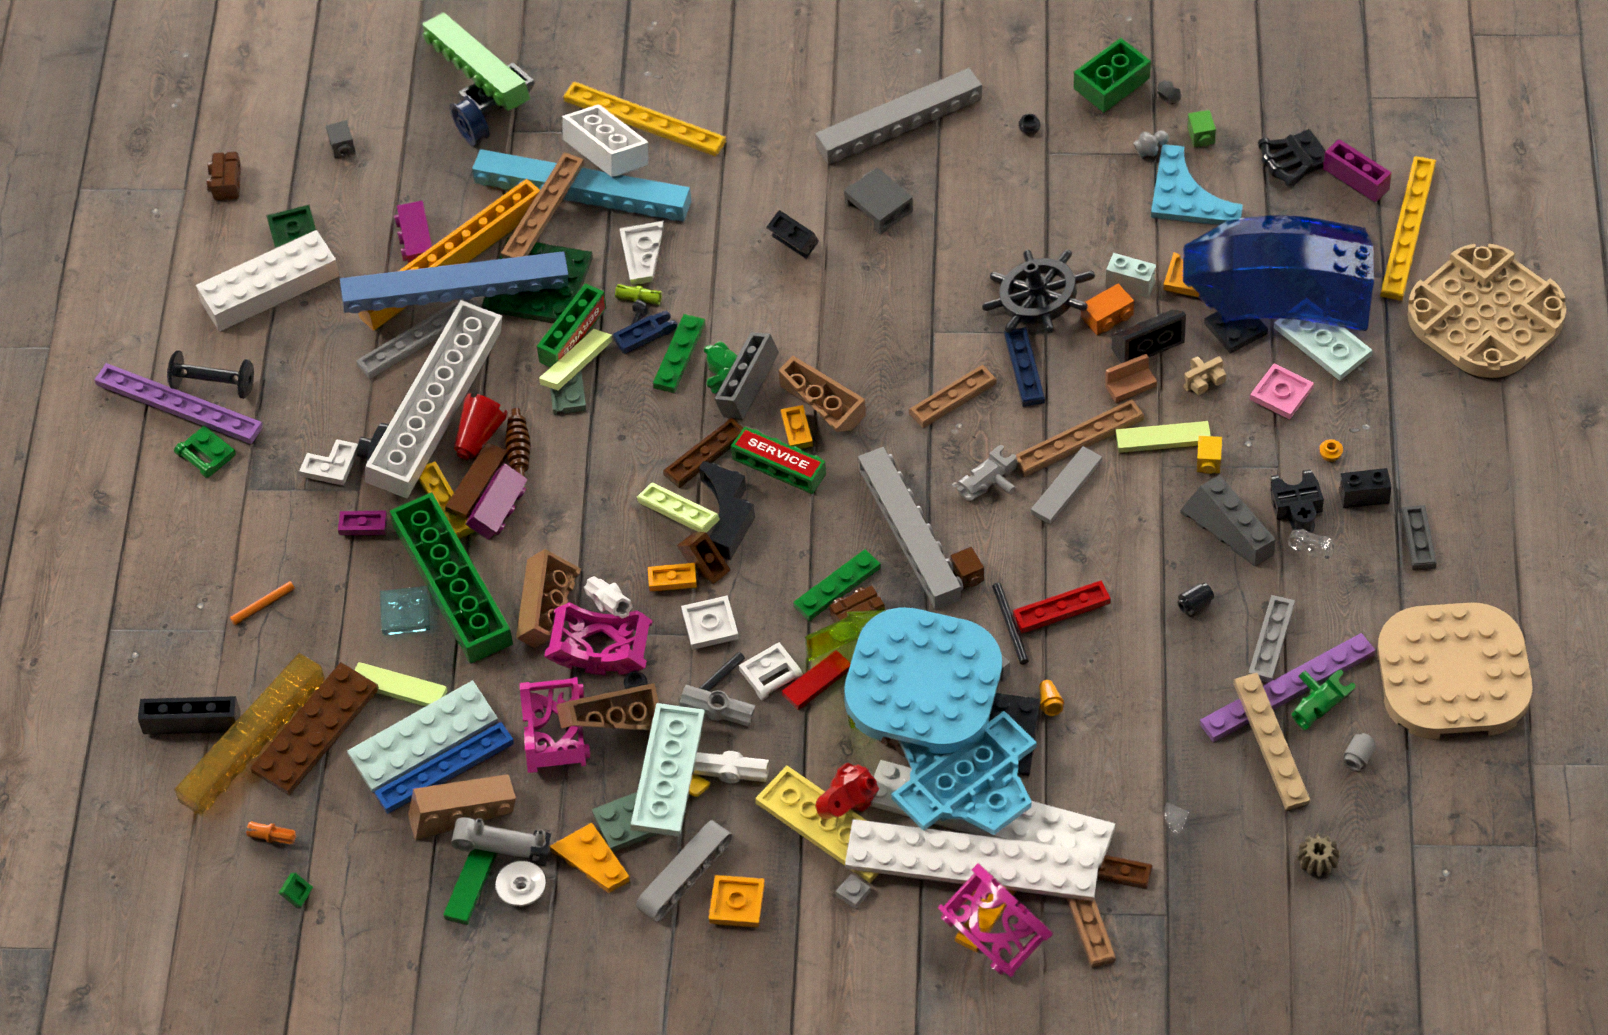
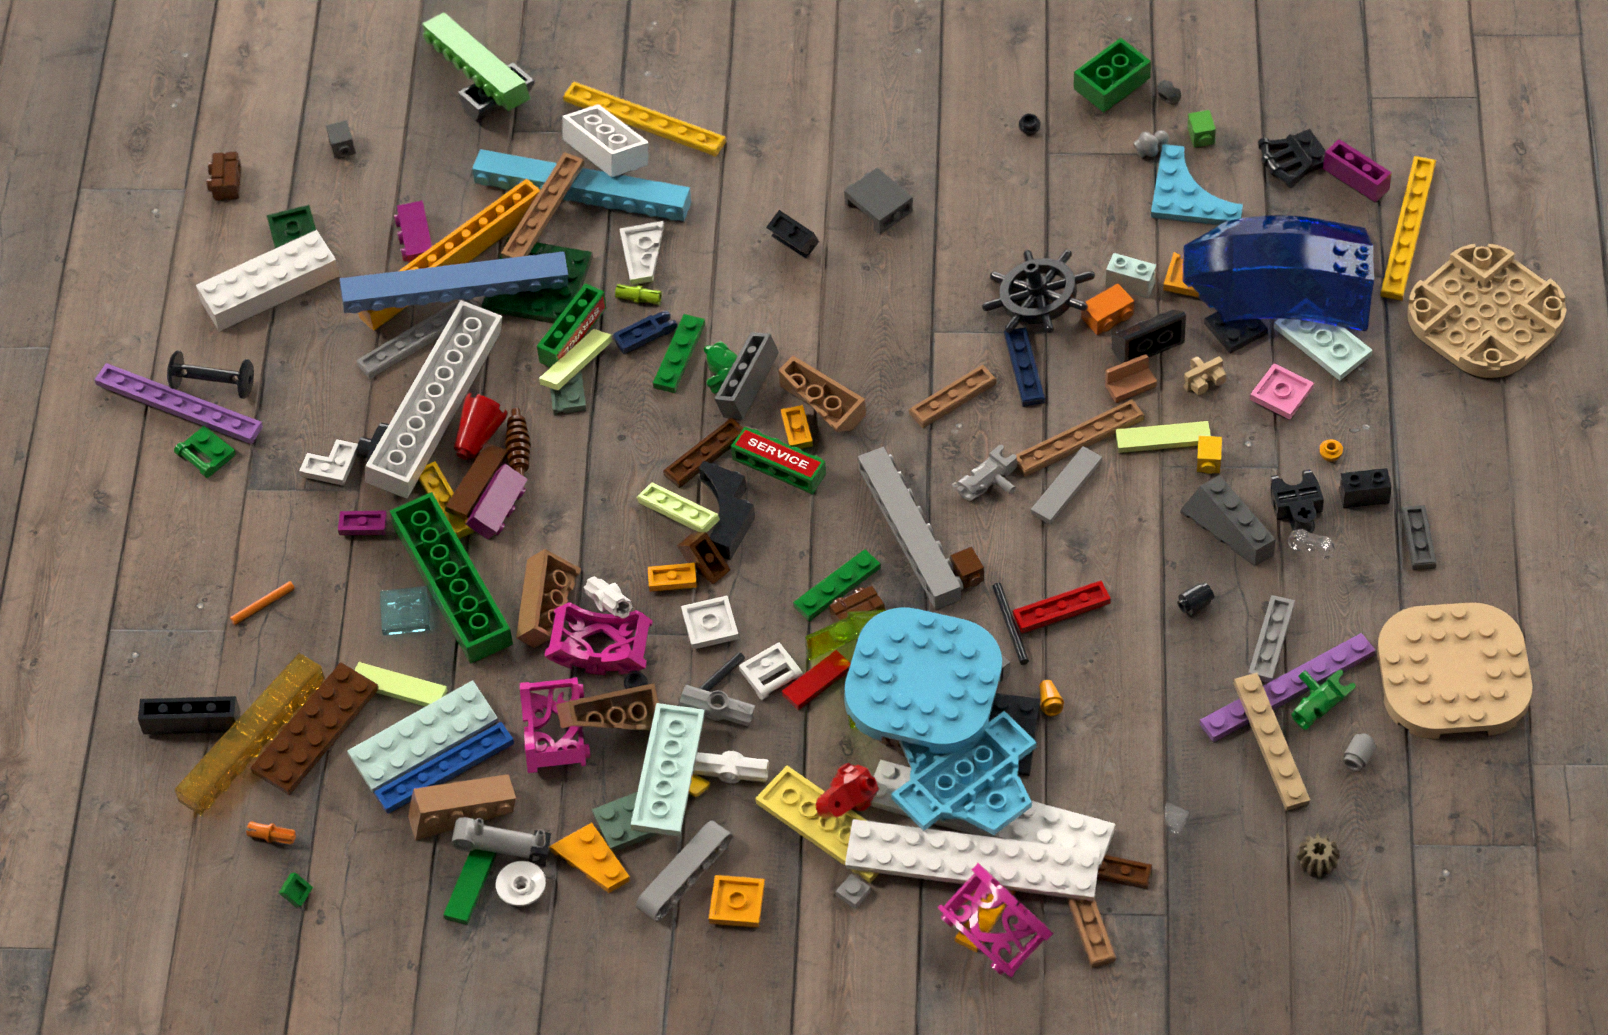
(469, 120): dark blue wheel -> none
(640, 309): black hand -> none
(898, 116): light grey brick -> none

